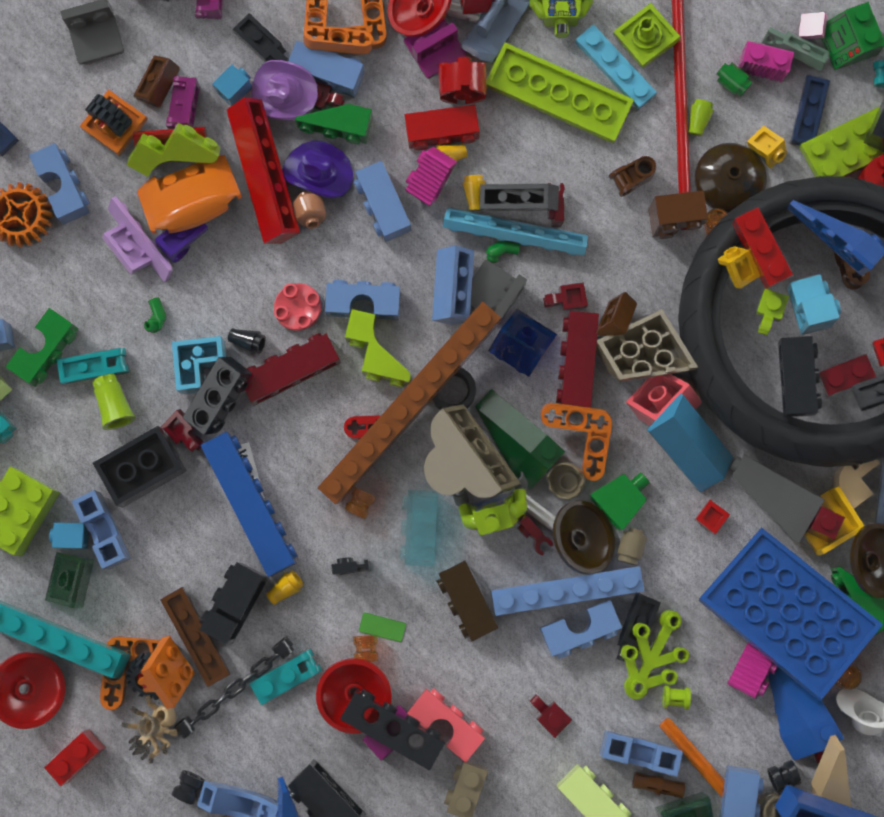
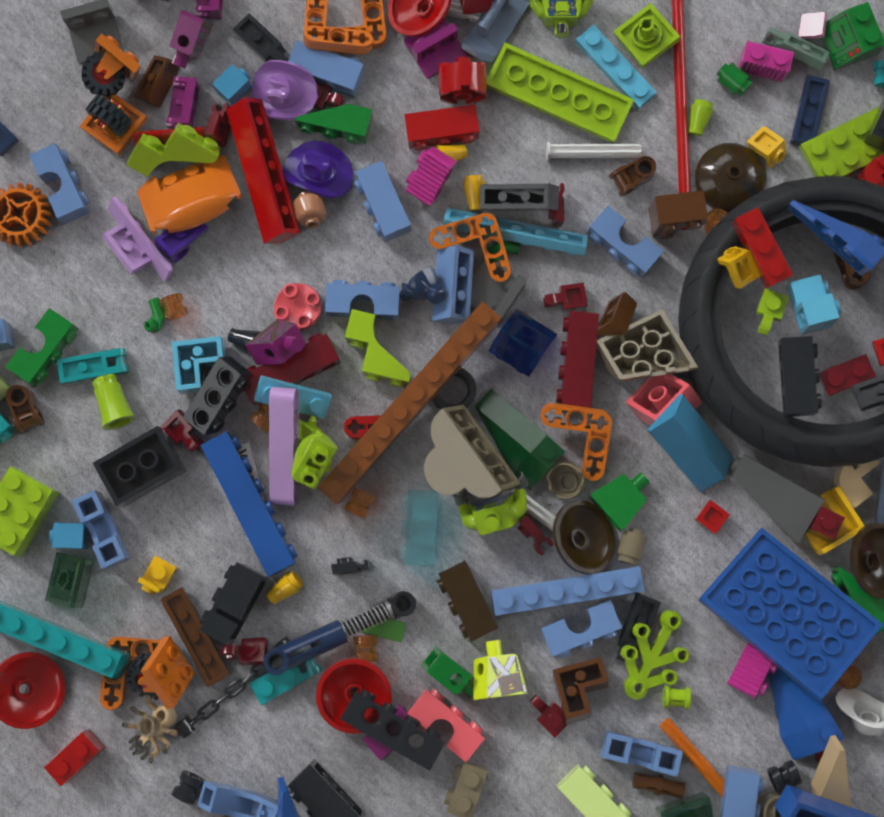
(26, 413): none -> reddish brown piece
(108, 67): none -> plate
(157, 576): none -> yellow bracket
(173, 306): none -> clear orange wheel
(193, 29): none -> magenta torso
(218, 125): none -> dark red plate
(249, 653): none -> dark red plate
(259, 419): none -> clear orange wheel
(276, 343): none -> magenta torso
(283, 445): none -> lavender beam
(310, 400): none -> medium azure plate
(313, 454): none -> lime hips
(337, 633): none -> piece
(423, 286): none -> dark blue hair
(442, 667): none -> green torso
(476, 232): none -> orange beam
(497, 674): none -> torso
(556, 151): none -> white axle
(574, 682): none -> reddish brown brick
(637, 257): none -> medium blue arch

